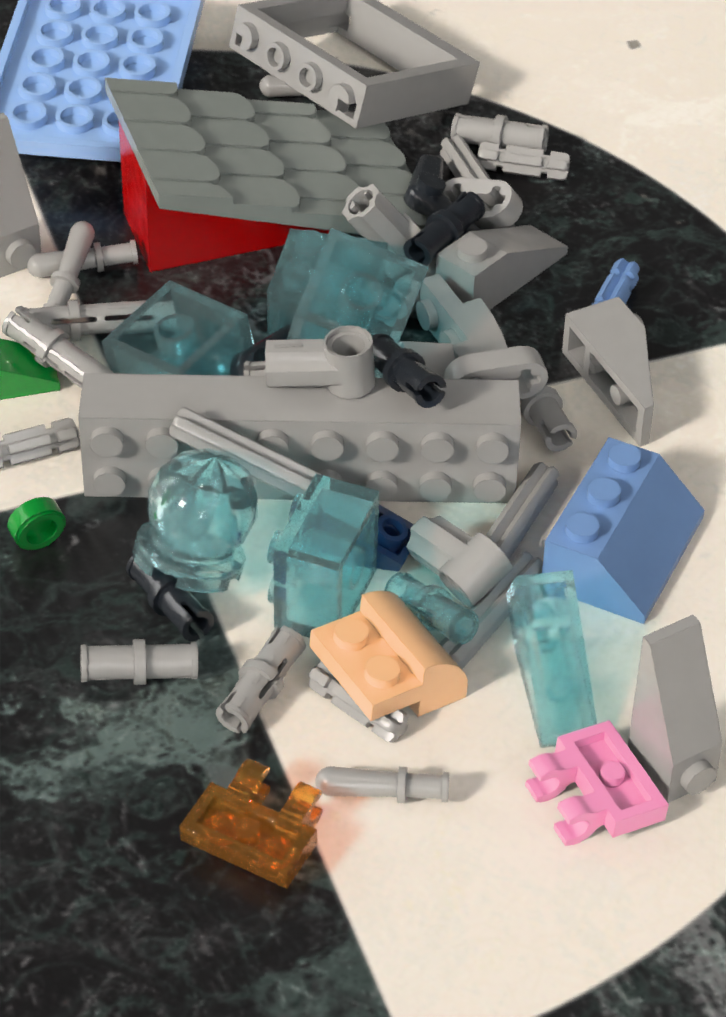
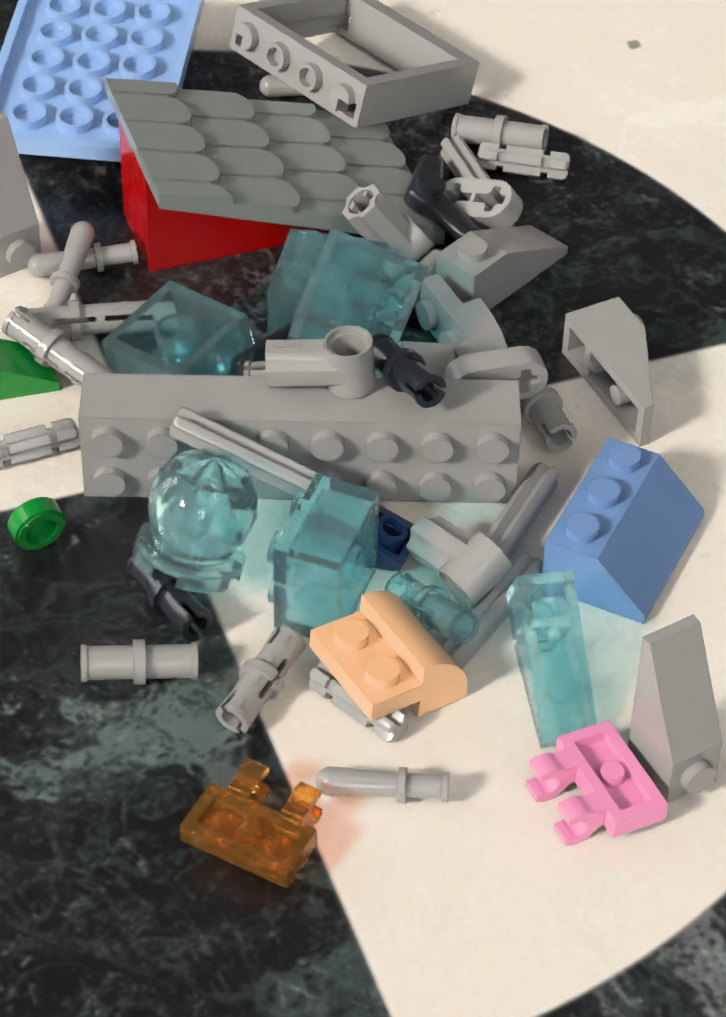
(444, 228): black pin -> none
(619, 282): medium blue axle -> none

